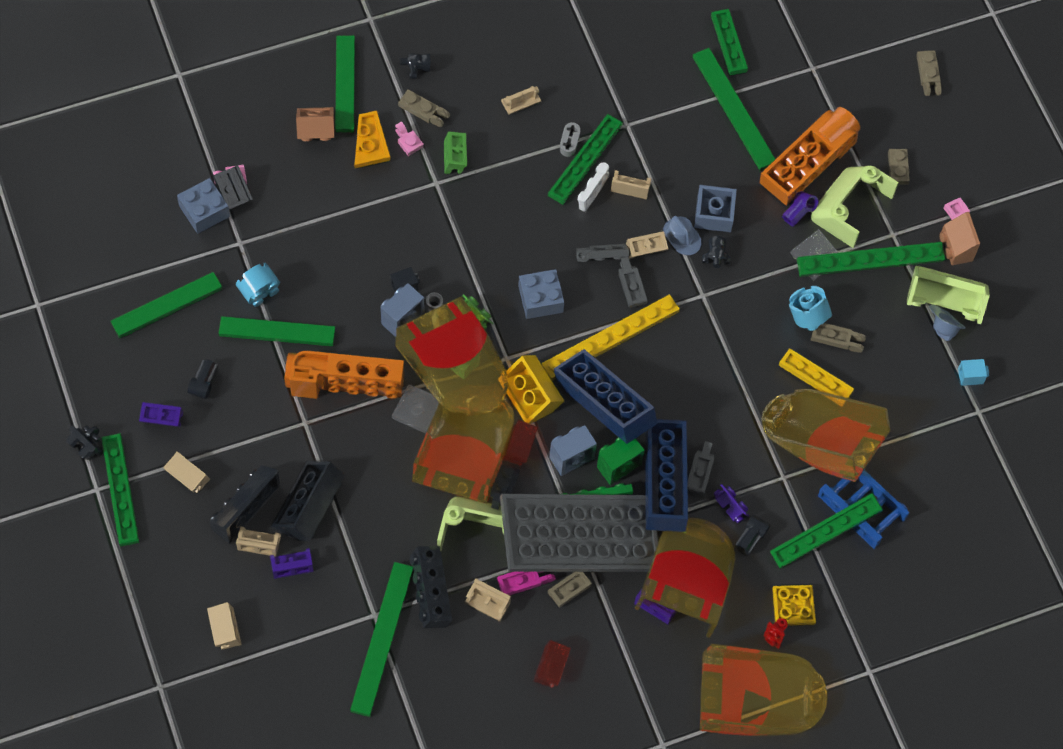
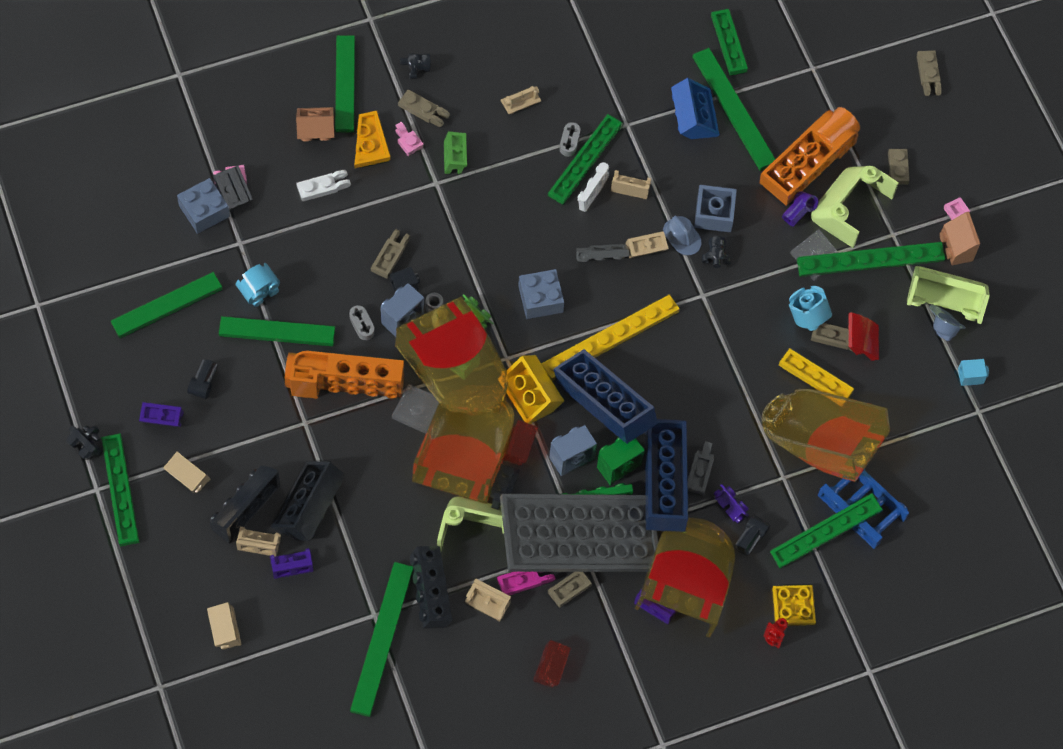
(322, 185): none -> white hinge
(358, 324): none -> light grey beam
(389, 255): none -> dark tan hinge
(631, 284): dark grey hinge -> none
(694, 110): none -> blue slope
(759, 692): clear yellow windscreen -> none
(863, 336): none -> red slope

